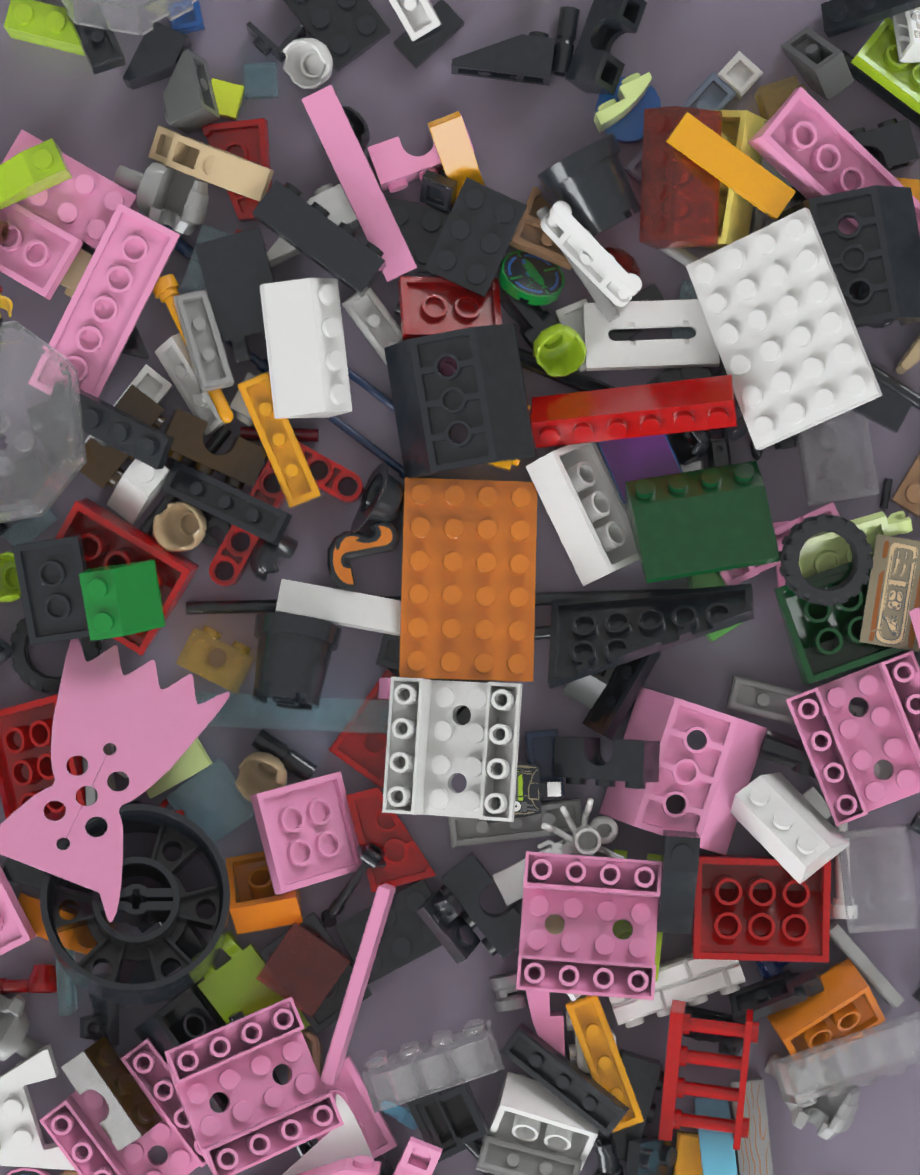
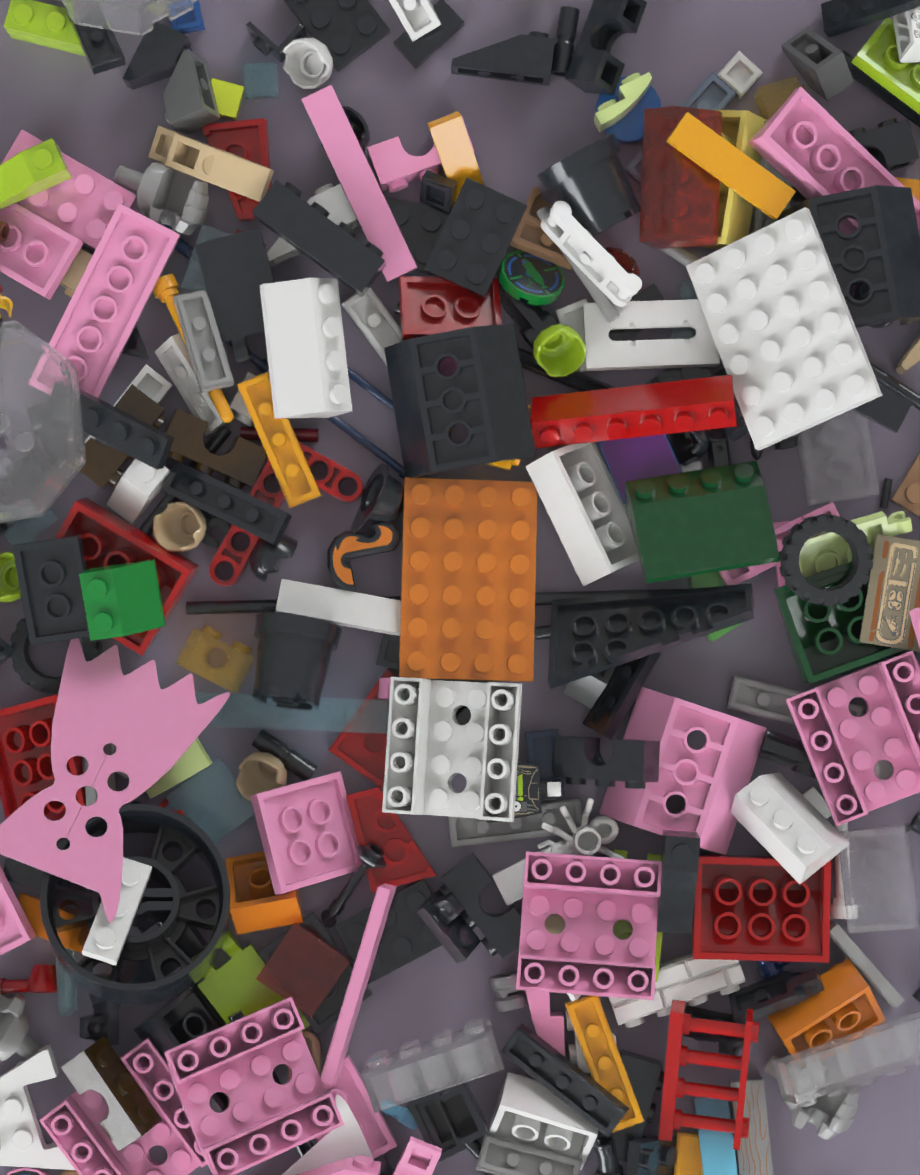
(106, 938): none -> white plate

